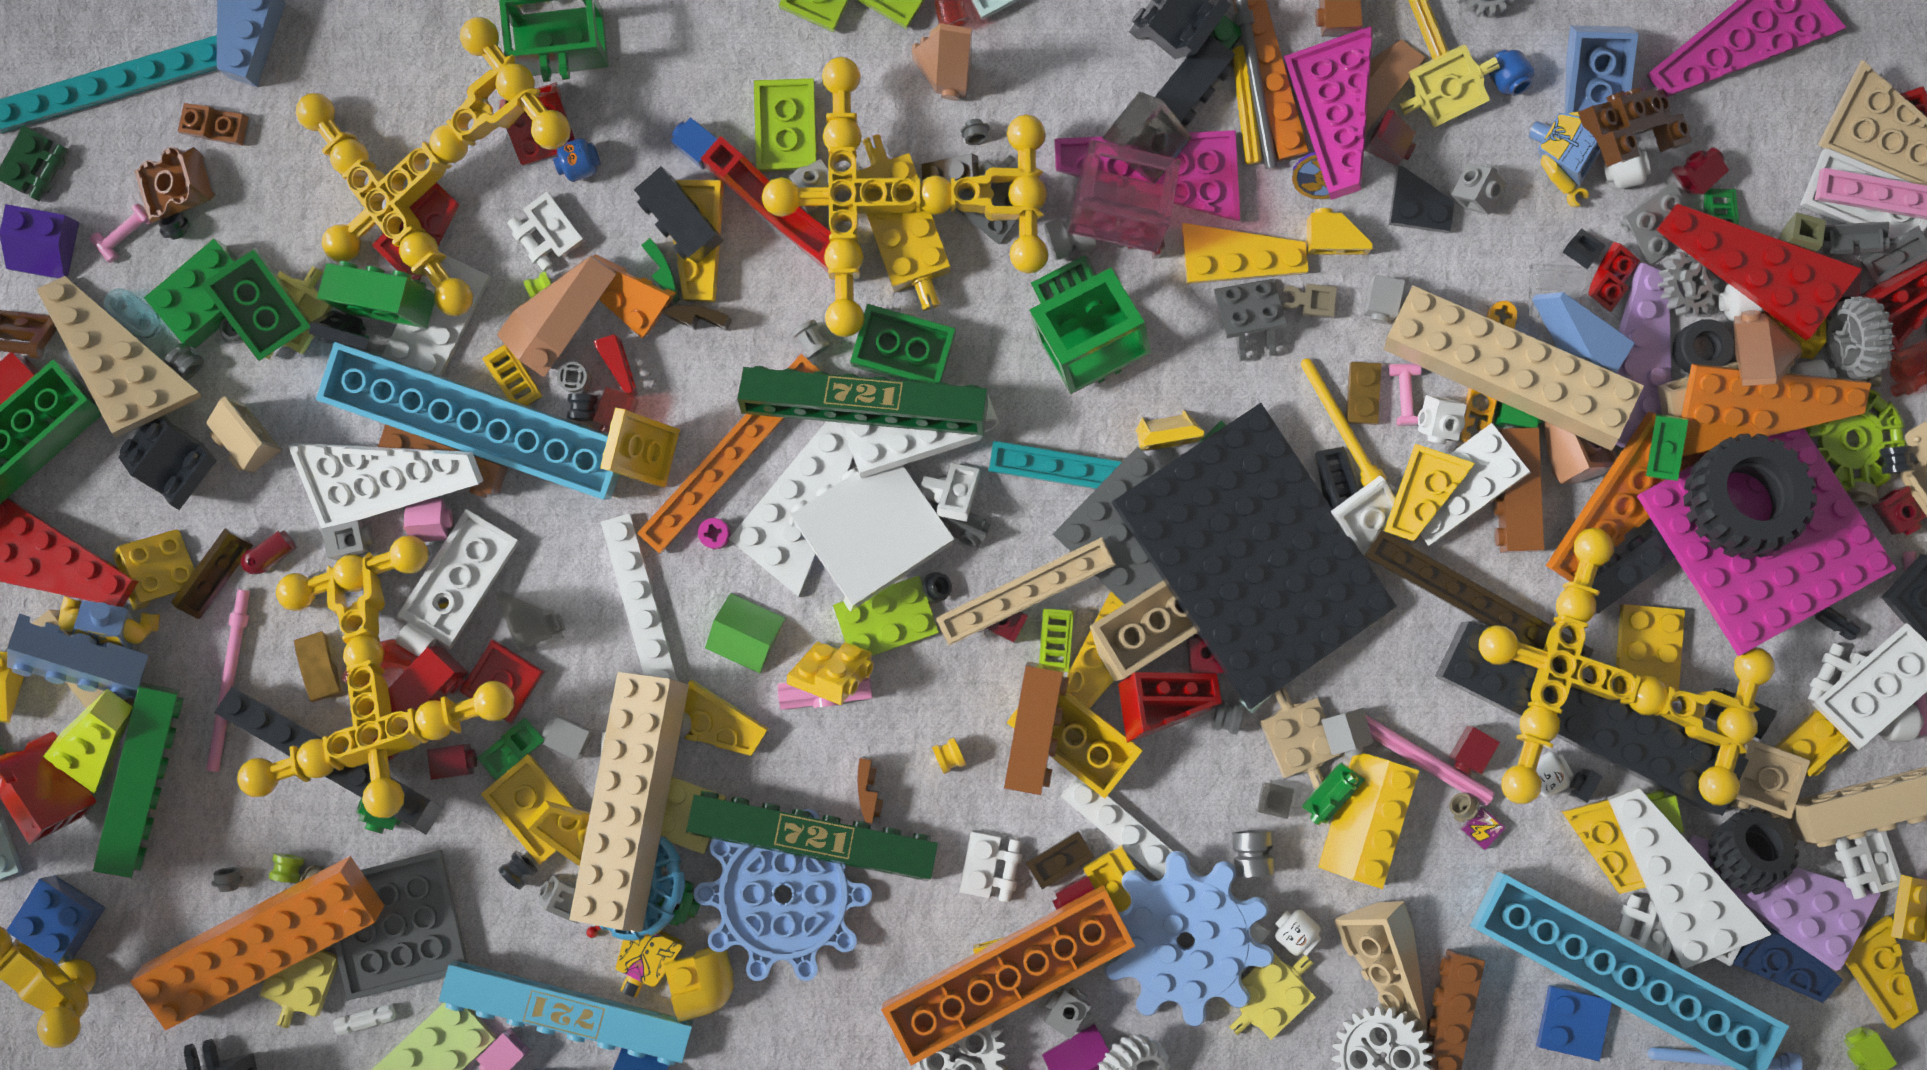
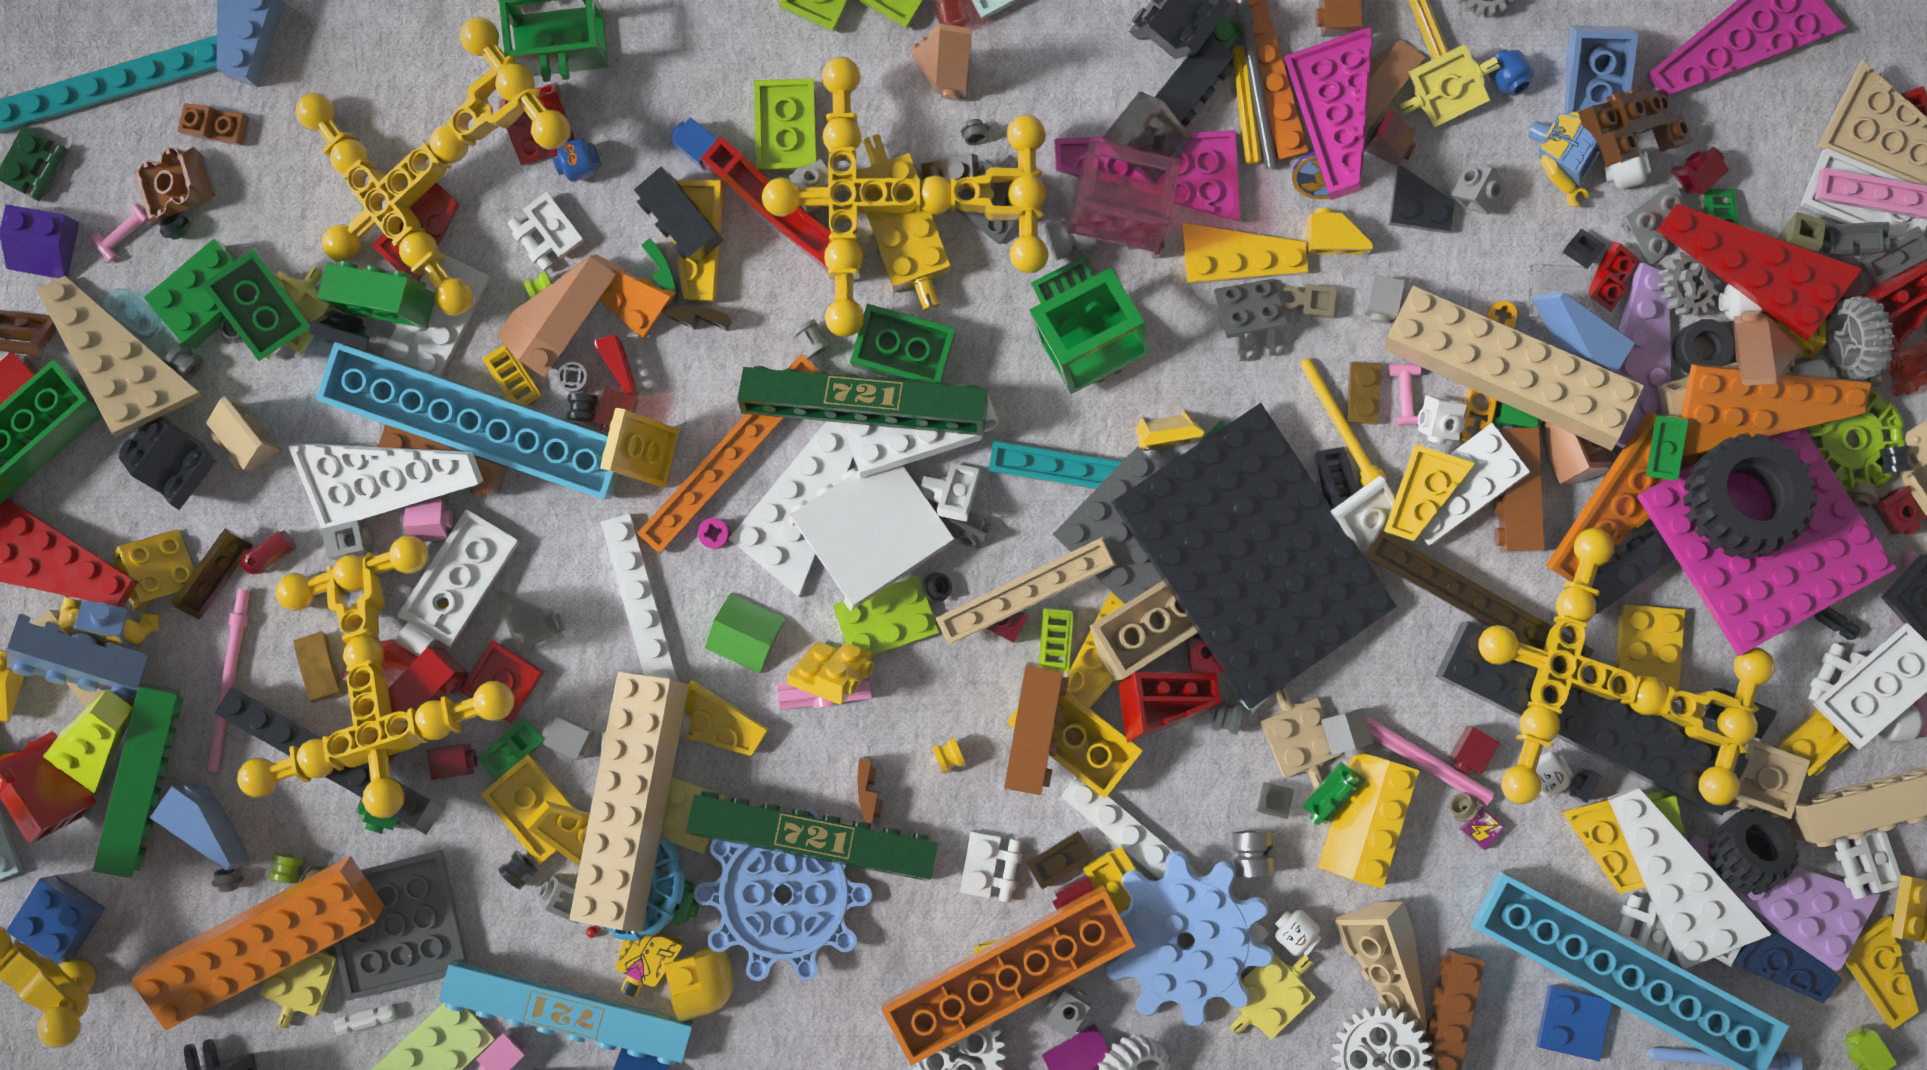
(202, 823): none -> medium blue slope

